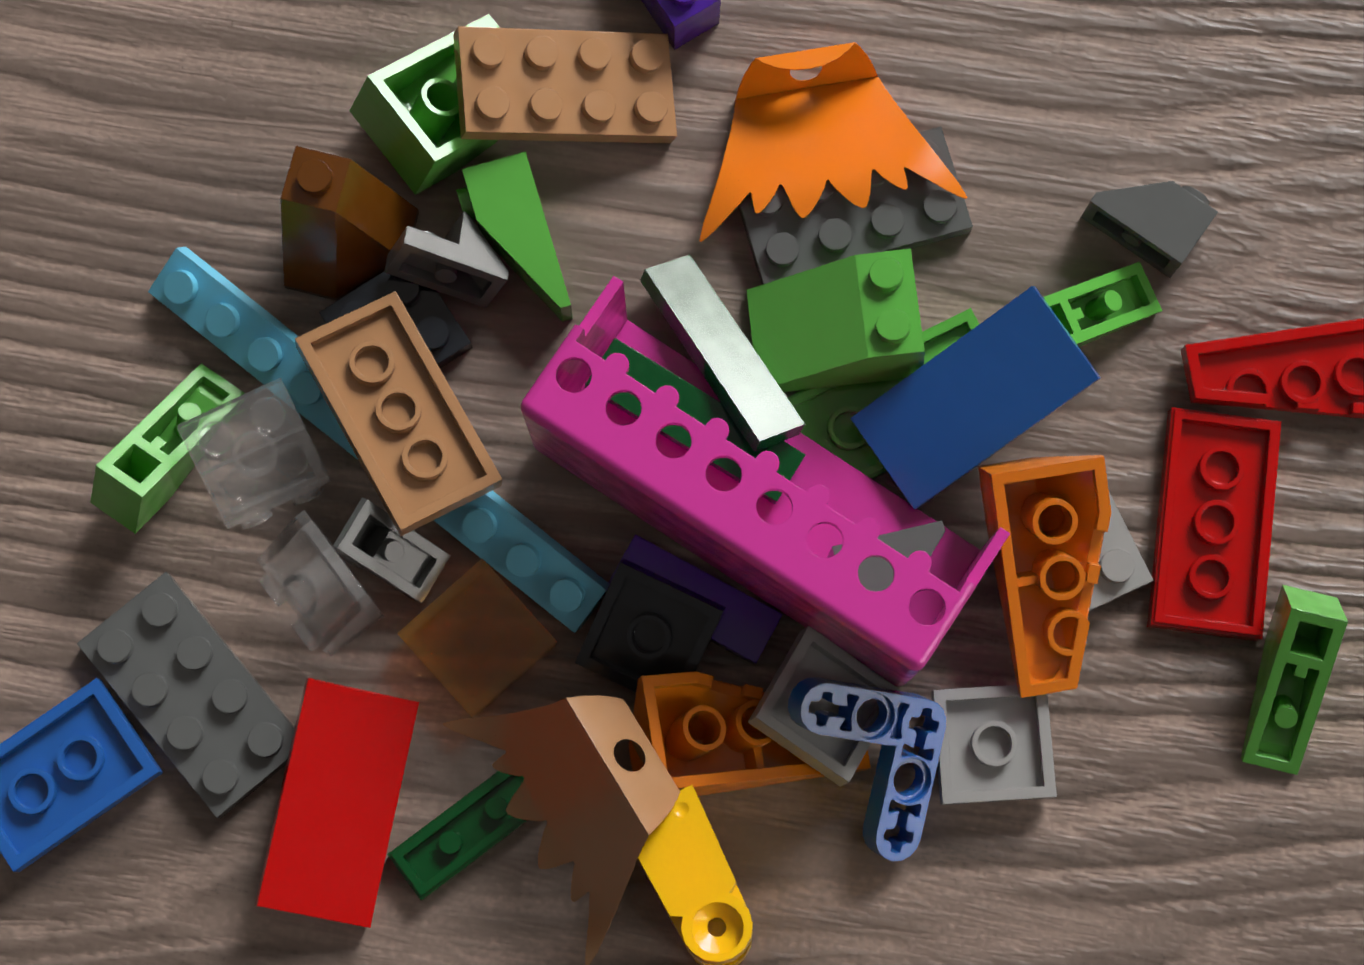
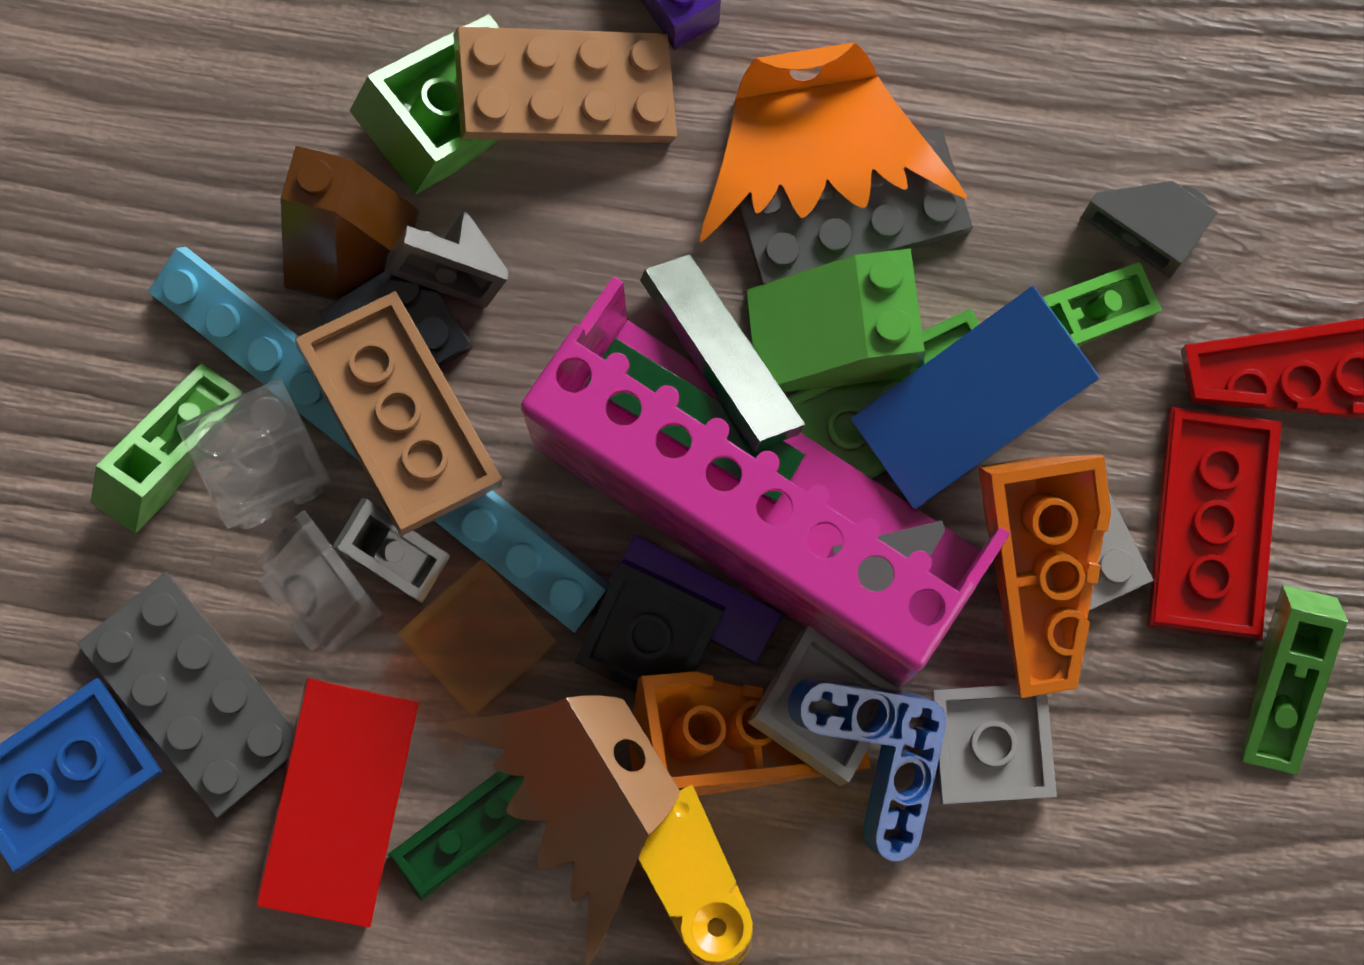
(512, 220): bright green slope -> none

